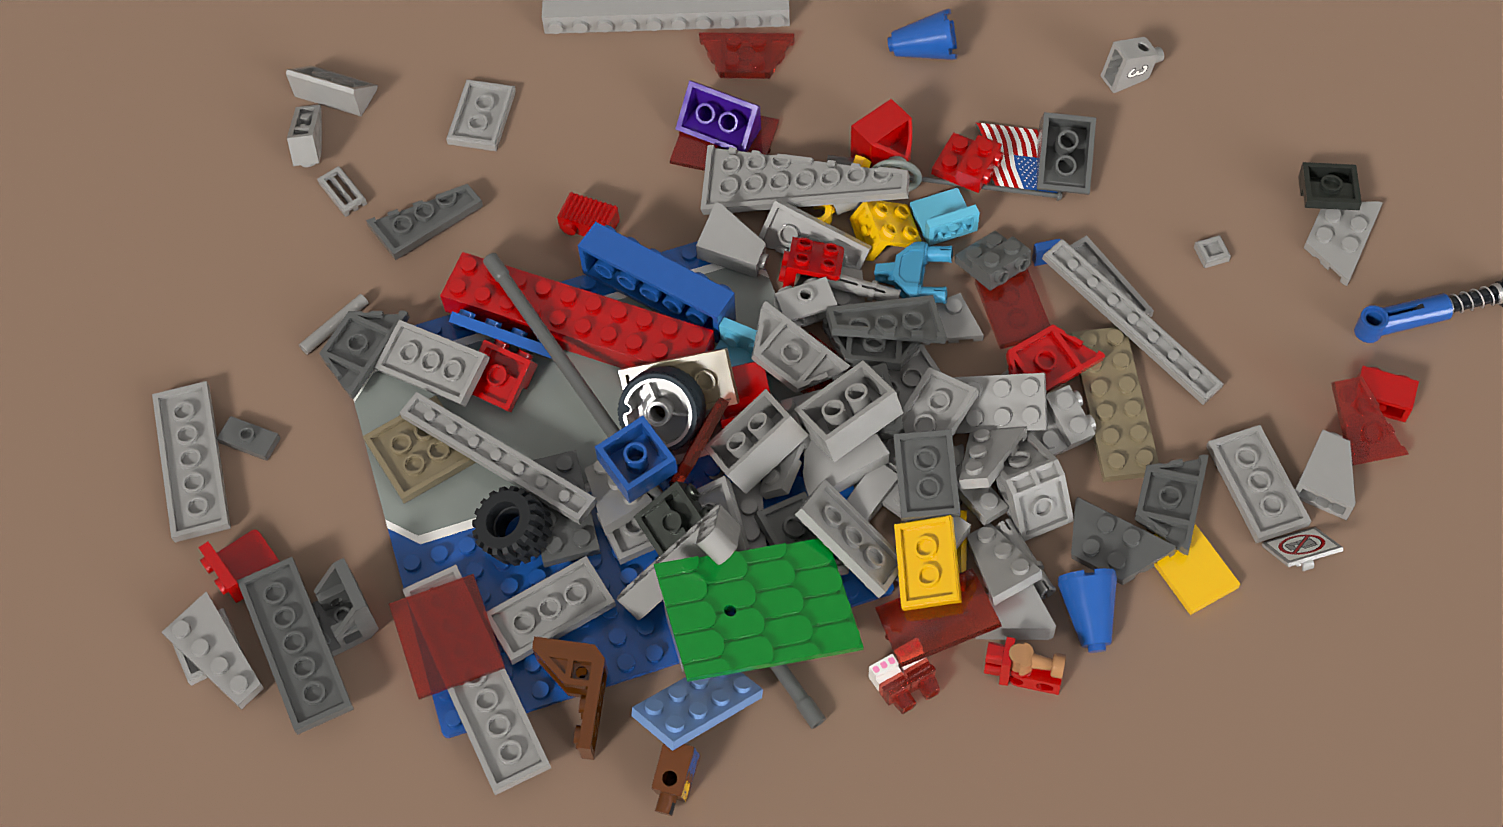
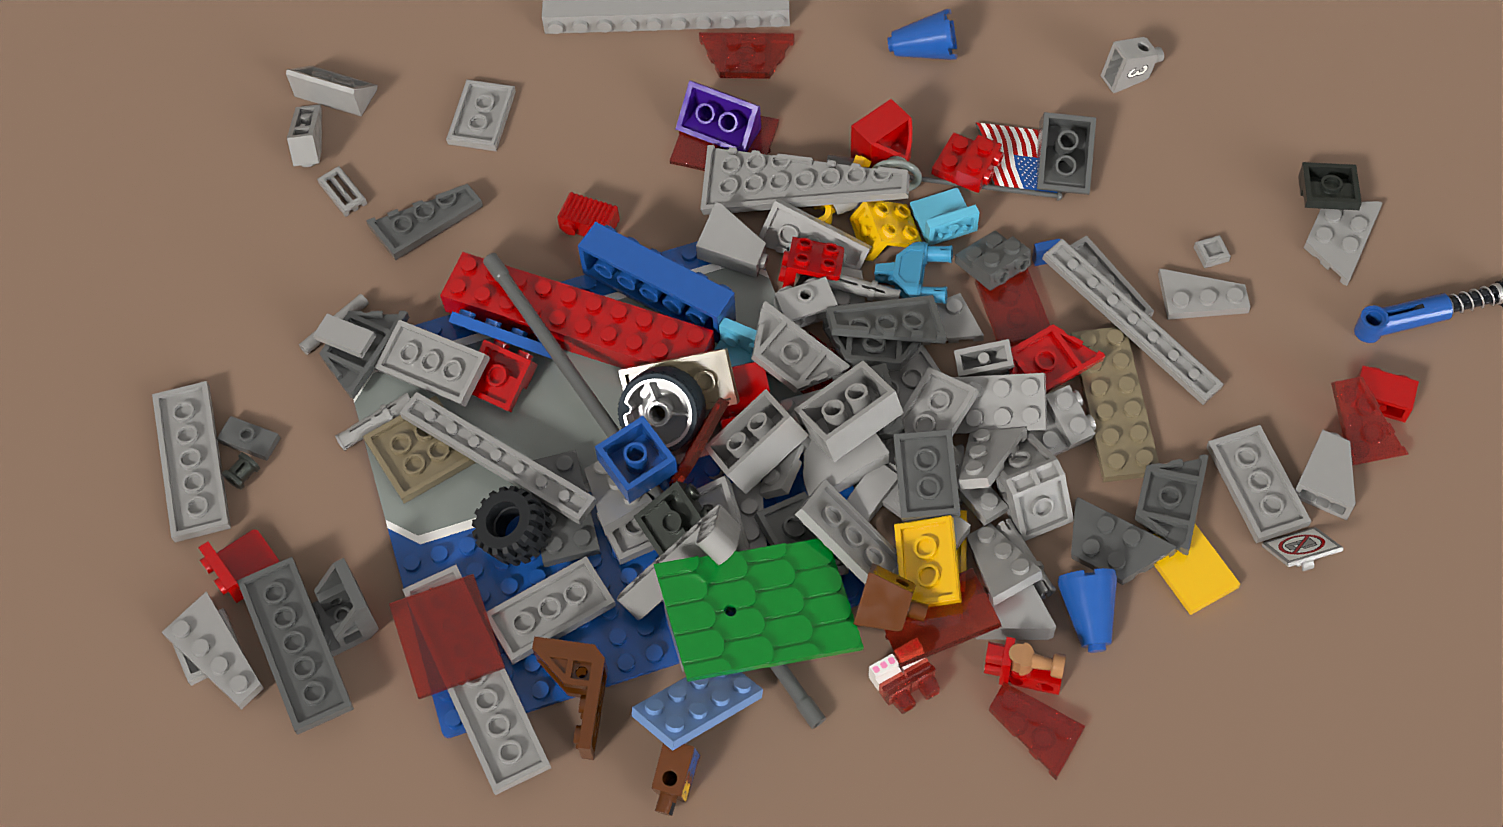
(241, 470): none -> pearl dark grey bush
(344, 335): none -> light grey tile
(383, 415): none -> light grey pin
(888, 601): none -> reddish brown torso
(984, 359): none -> light grey slope
(1039, 727): none -> clear red wing
(1201, 296): none -> light grey wing

